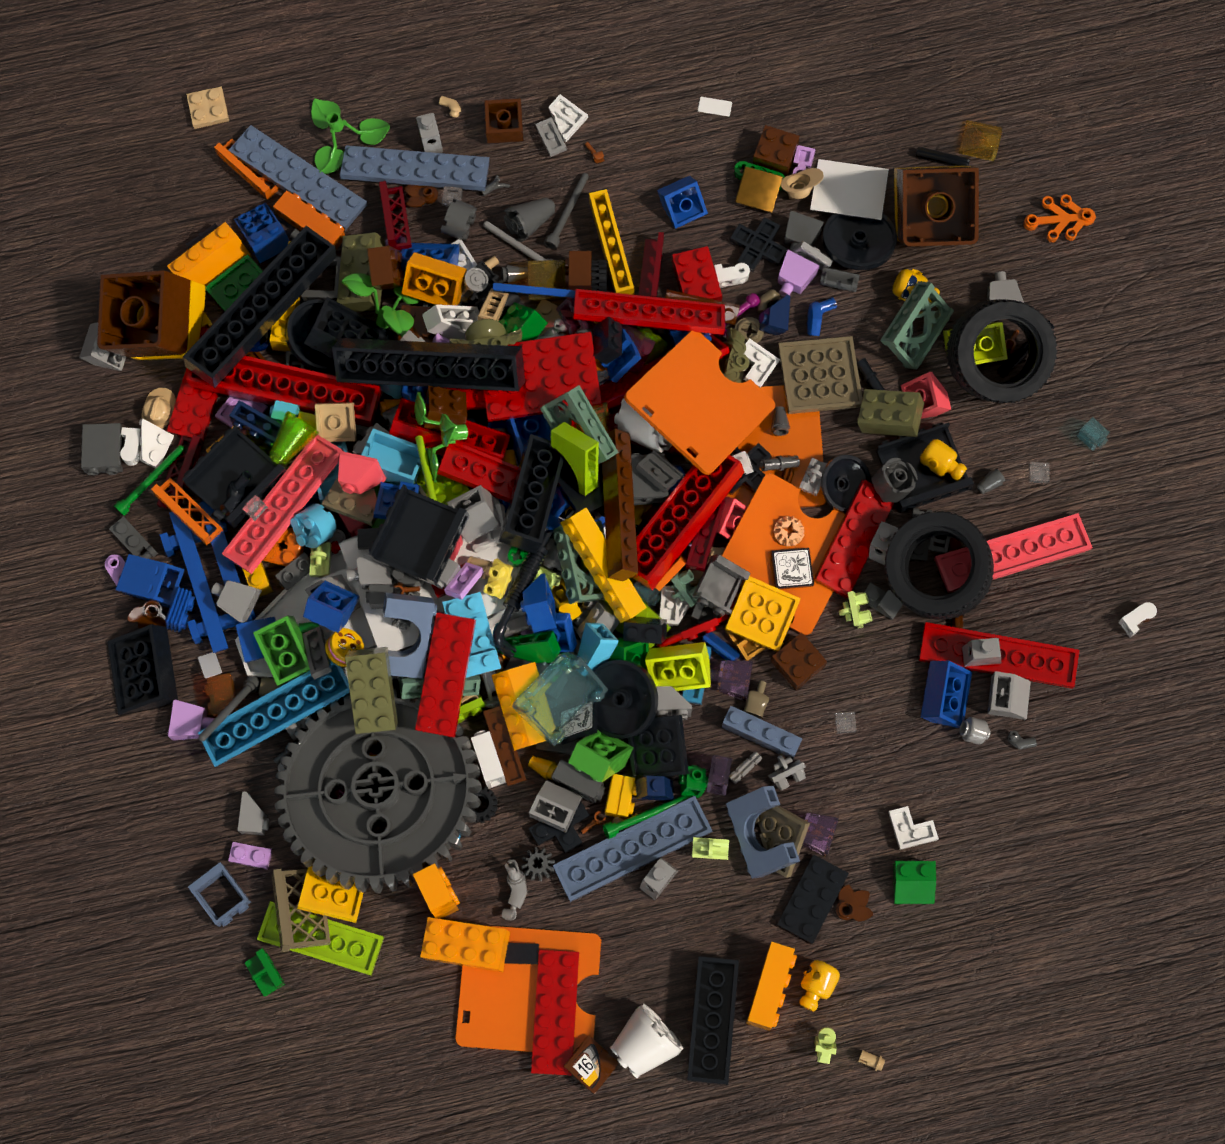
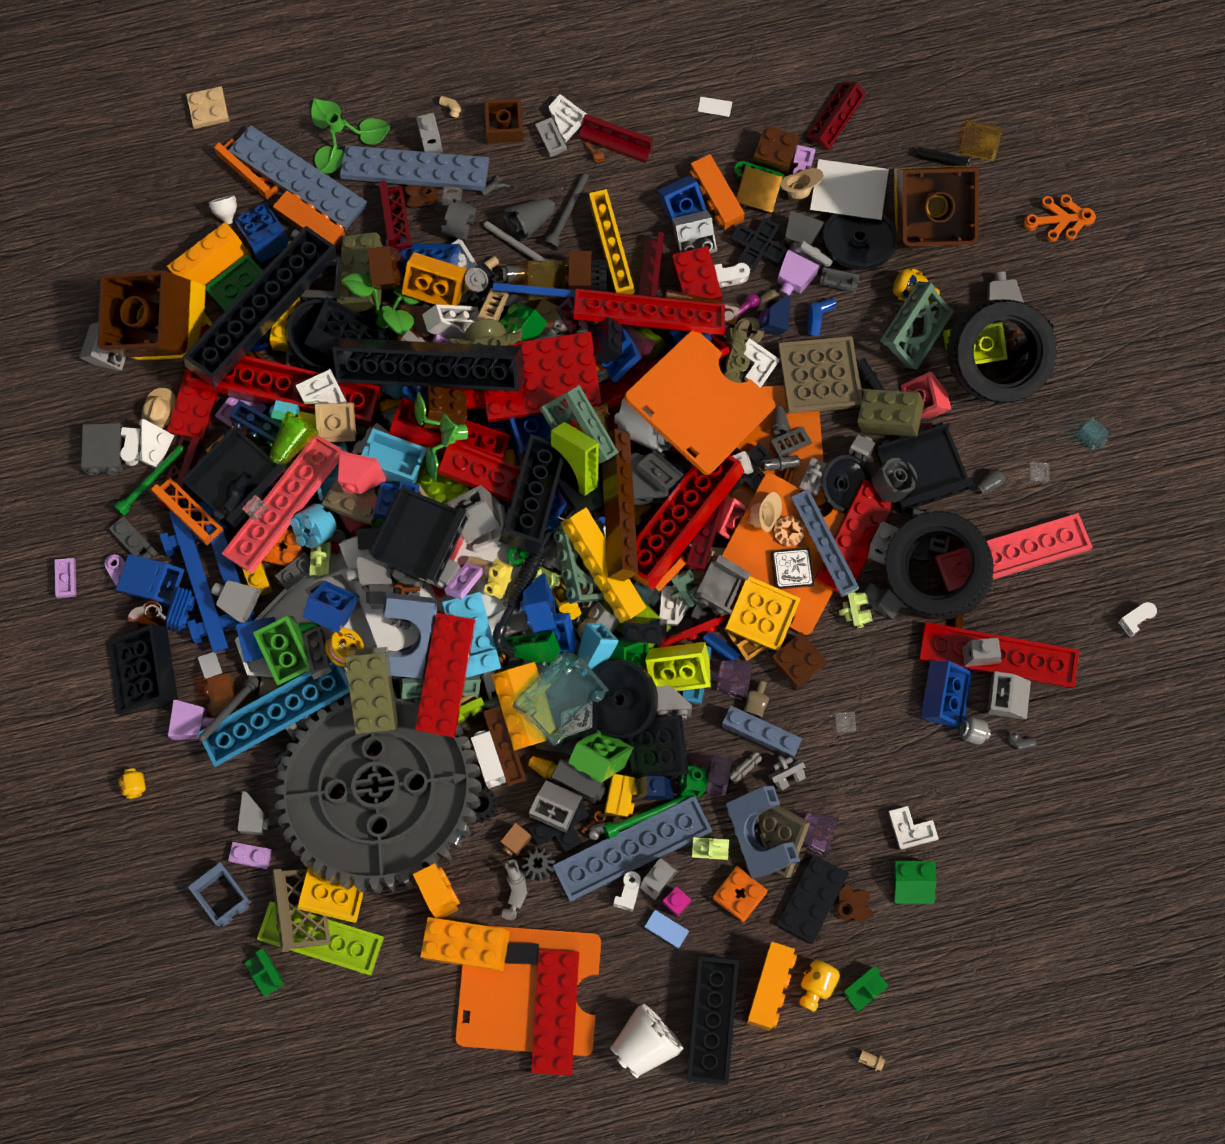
(65, 578): none -> lavender plate
(132, 783): none -> yellow head
(224, 208): none -> white helmet
(321, 389): none -> white wing
(425, 467): lime bar -> none
(515, 840): none -> medium nougat brick
(591, 1064): slope -> none
(596, 830): none -> light grey arm
(616, 138): none -> dark red fence
(631, 887): none -> white leg
(666, 929): none -> light blue tile
(677, 901): none -> dark pink brick
(694, 232): none -> light grey slope
(717, 192): none -> orange brick
(741, 907): none -> orange brick
(766, 513): none -> tan piece
(774, 443): none -> dark grey slope
(825, 543): none -> sand blue plate
(825, 1045): yellowish green hips -> none
(838, 115): none -> dark red fence
(862, 448): none -> light grey slope
(865, 989): none -> green panel
(941, 459): yellow piece -> none

